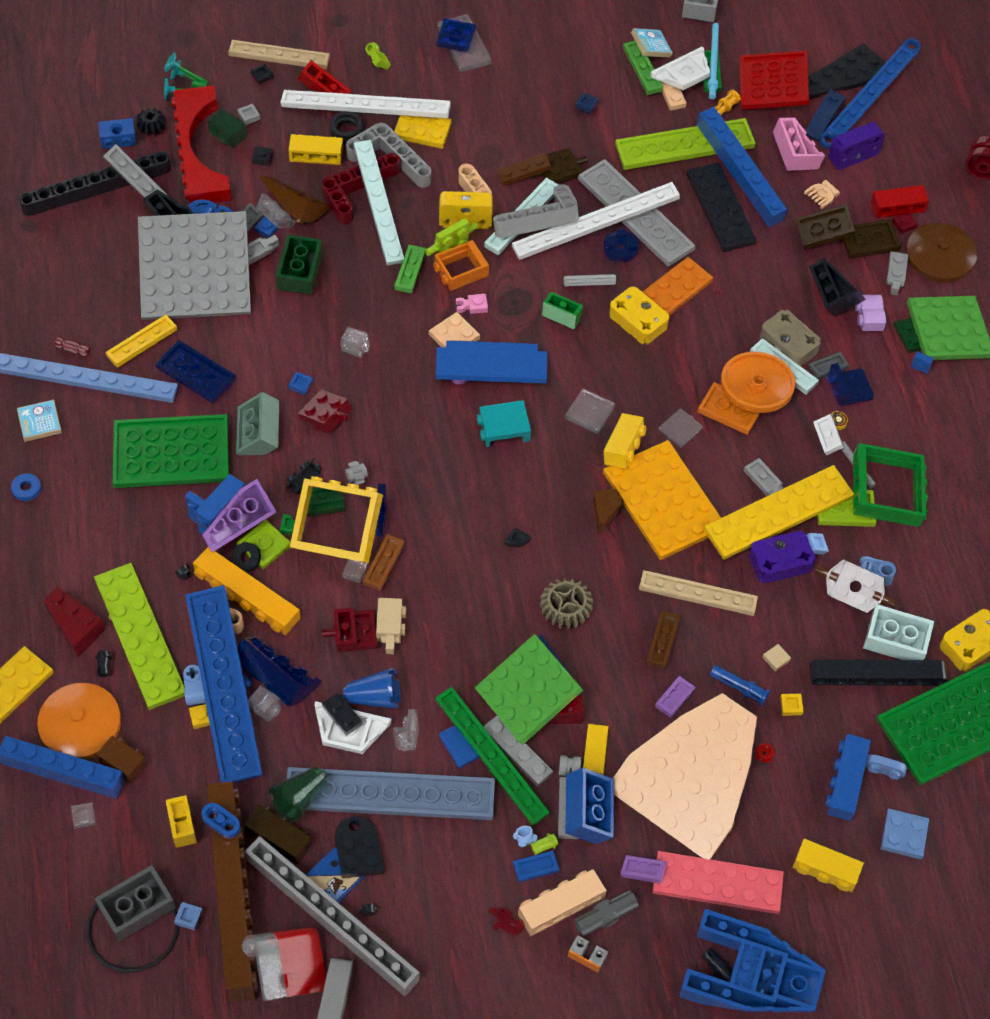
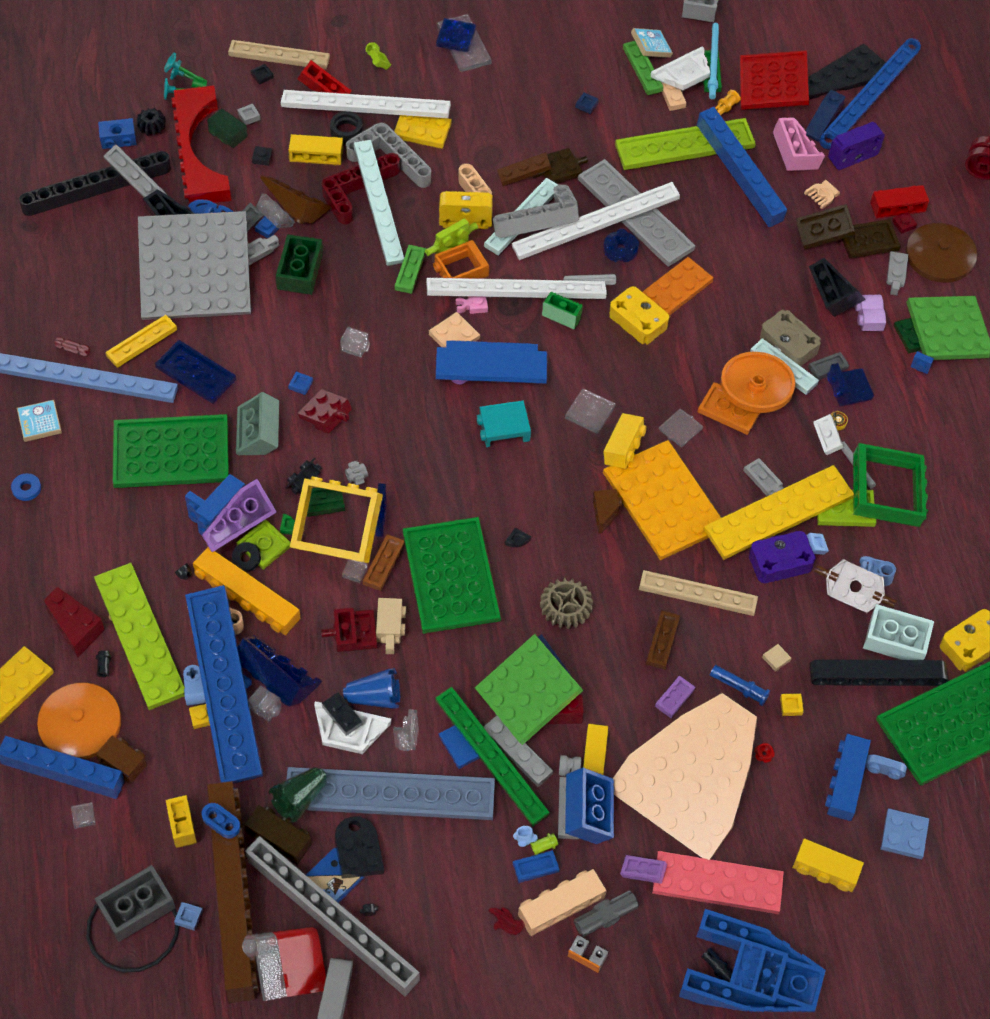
(451, 575): none -> green plate
(515, 288): none -> white plate
(721, 207): black plate -> none

